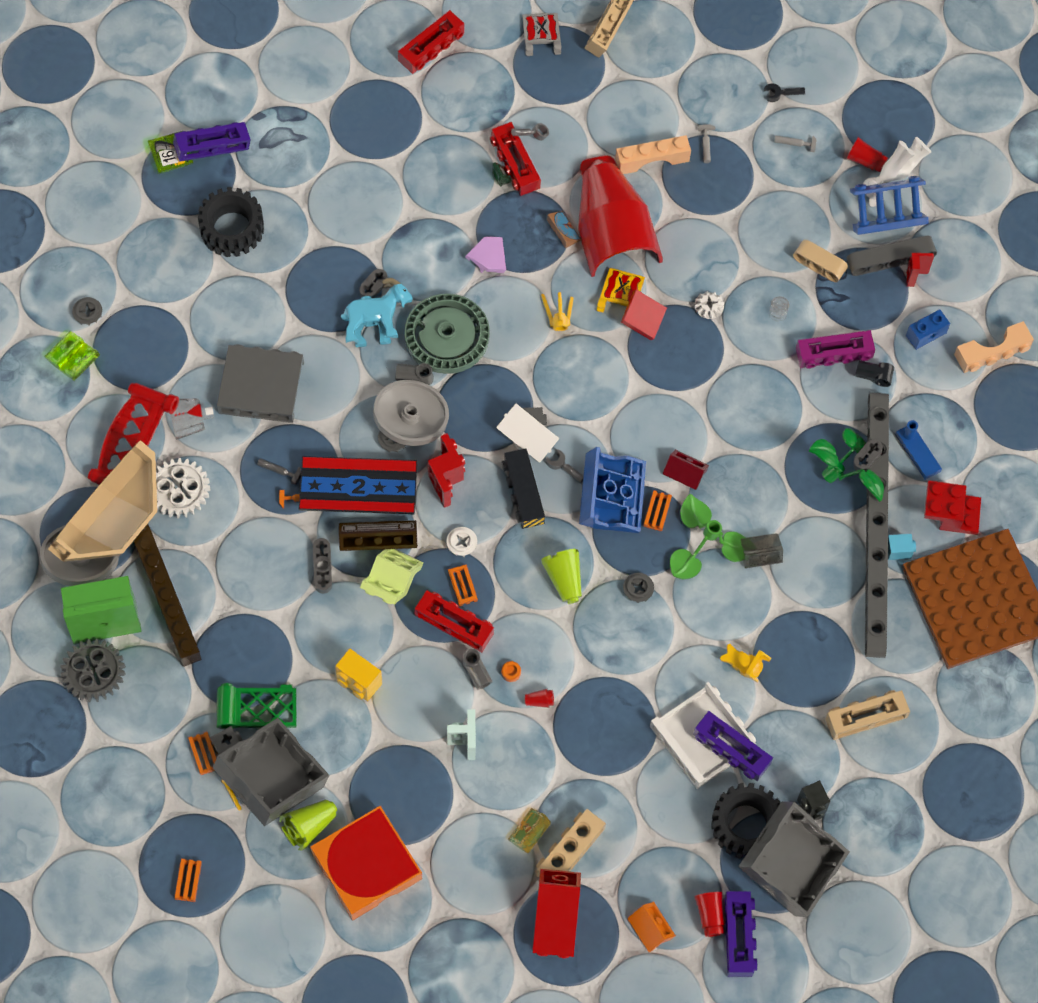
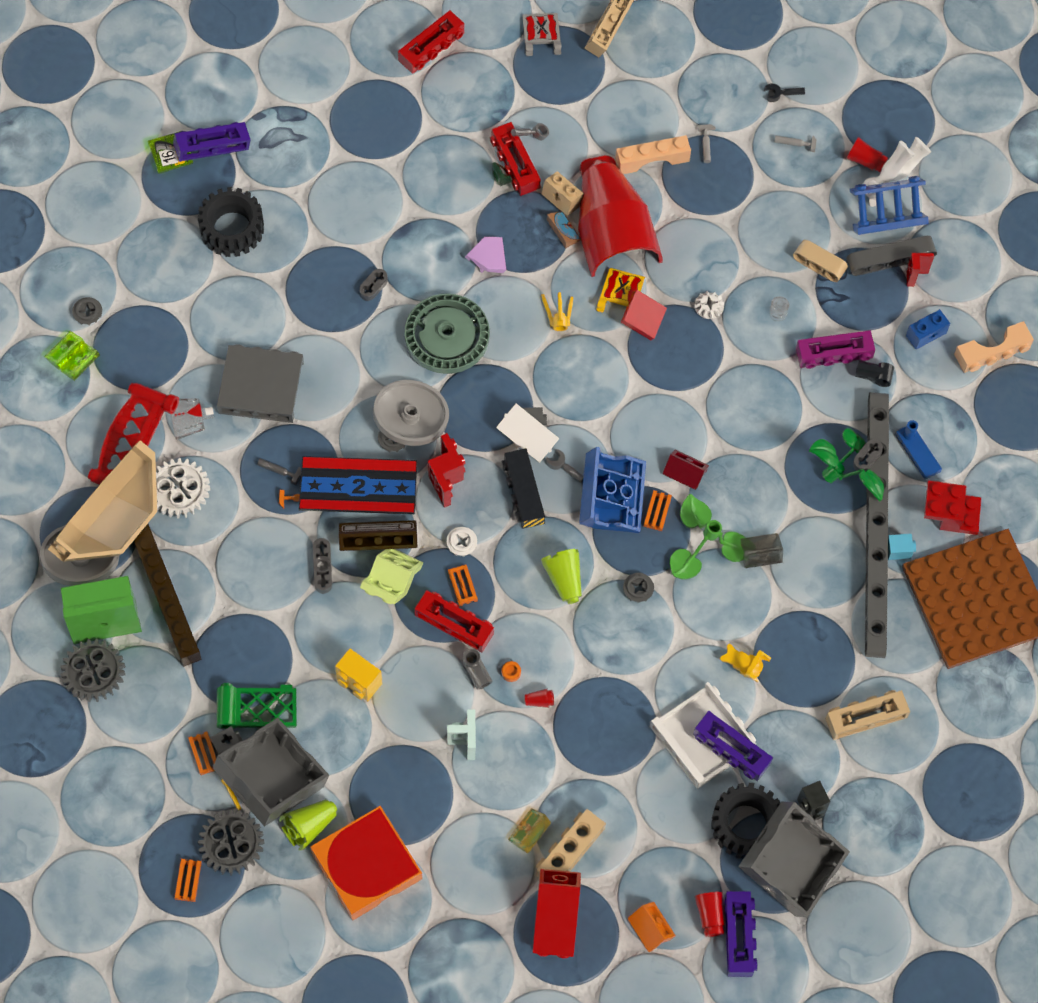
(213, 847): none -> dark grey gear
(374, 312): medium azure animal -> none
(414, 372): dark grey piece -> none
(562, 193): none -> tan brick

